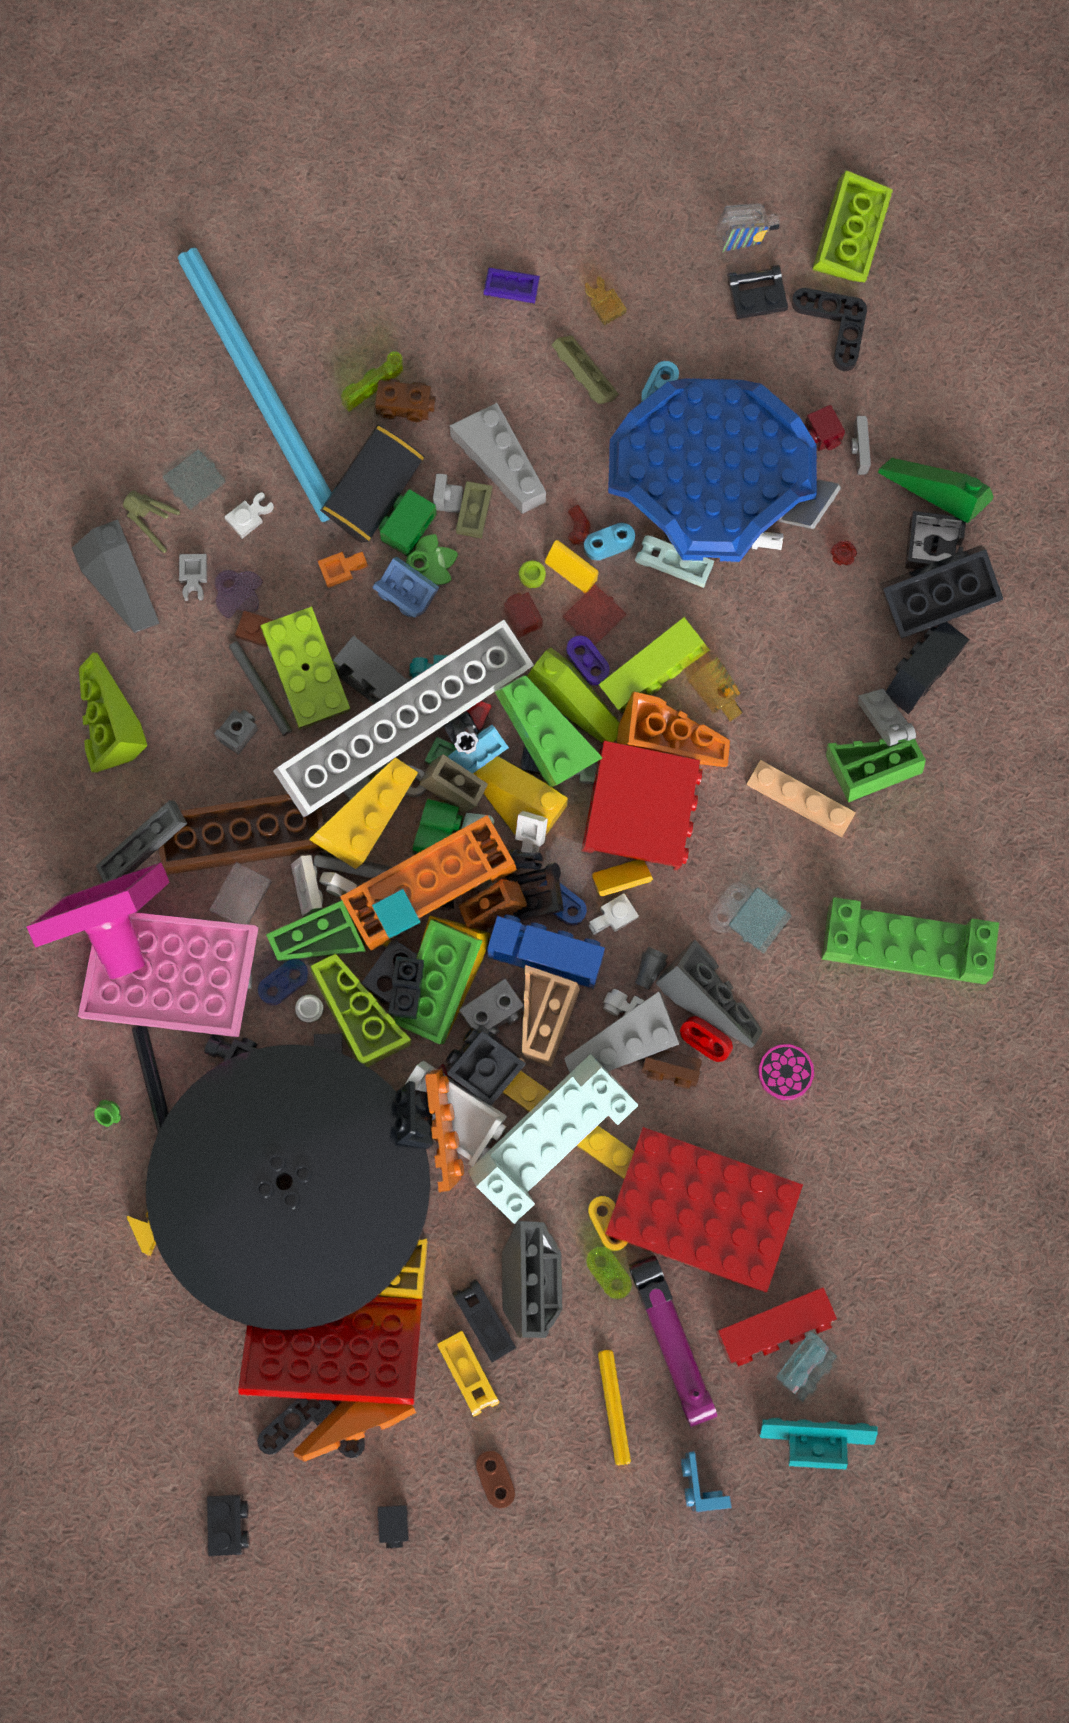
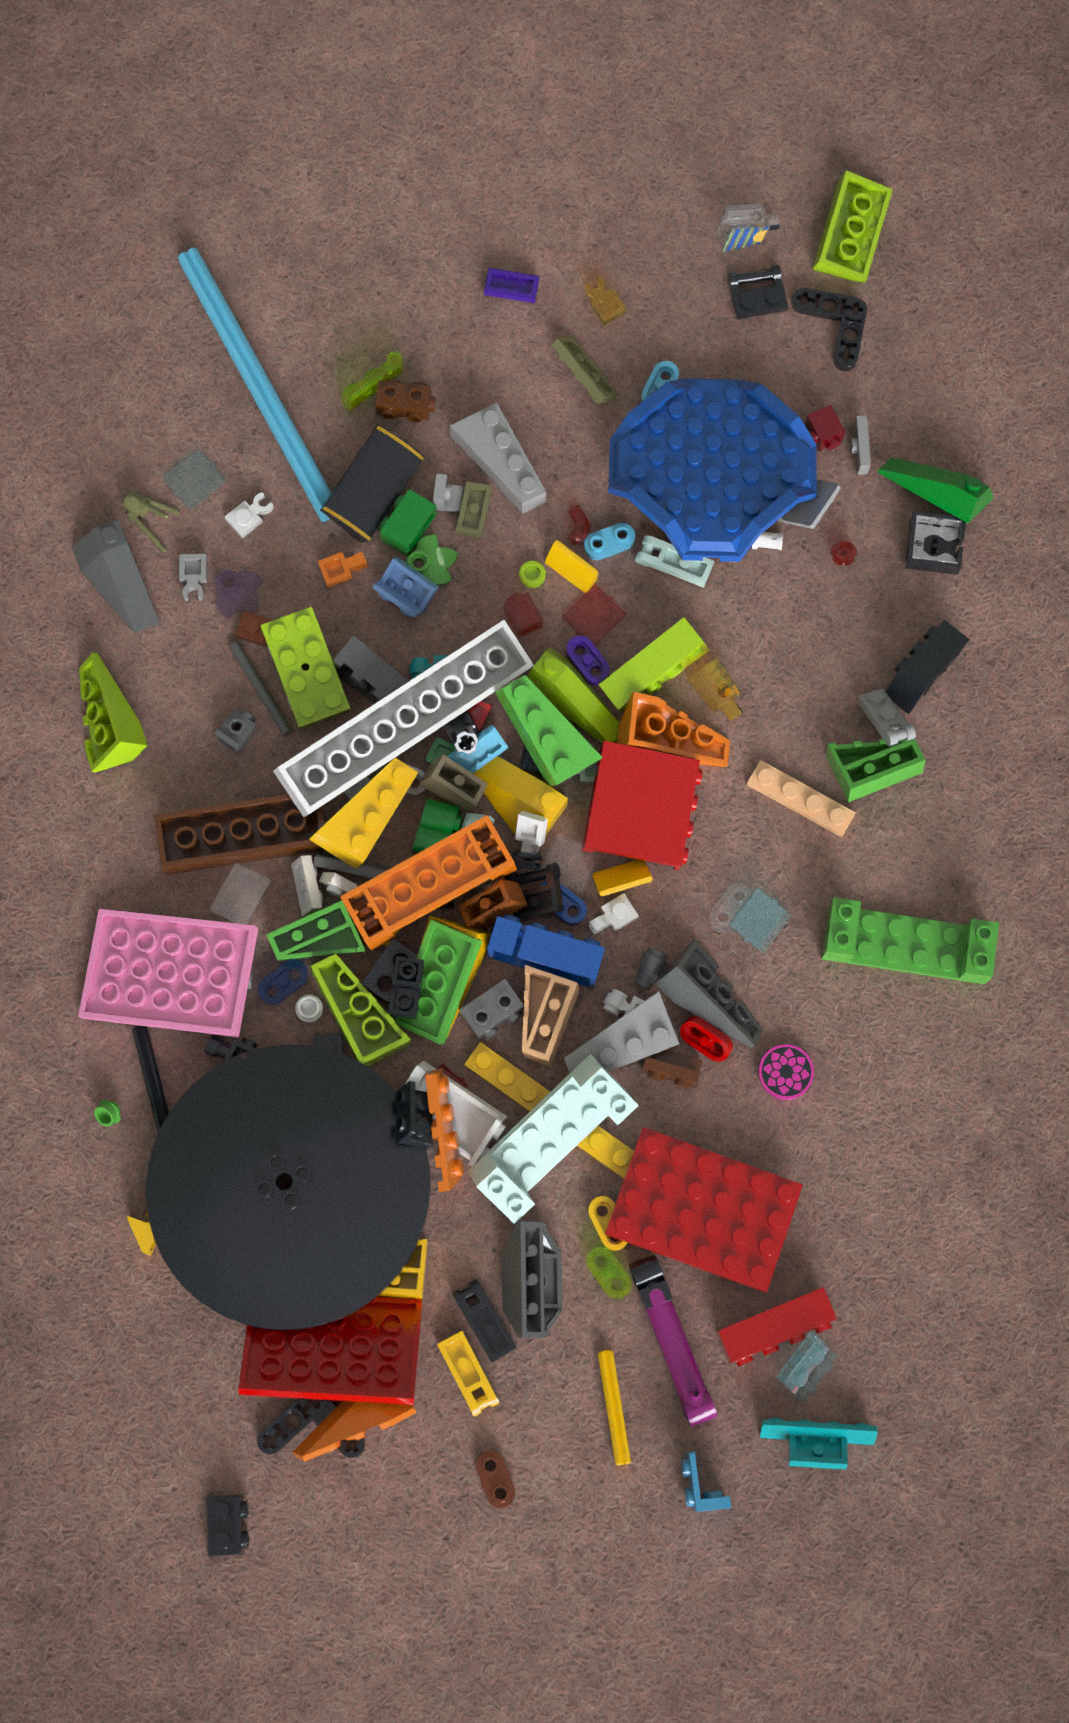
(105, 918): dark pink piece -> none
(142, 842): dark grey tile -> none
(393, 1525): black brick -> none
(396, 913): teal piece -> none
(484, 1064): black plate -> none
(941, 591): black brick -> none

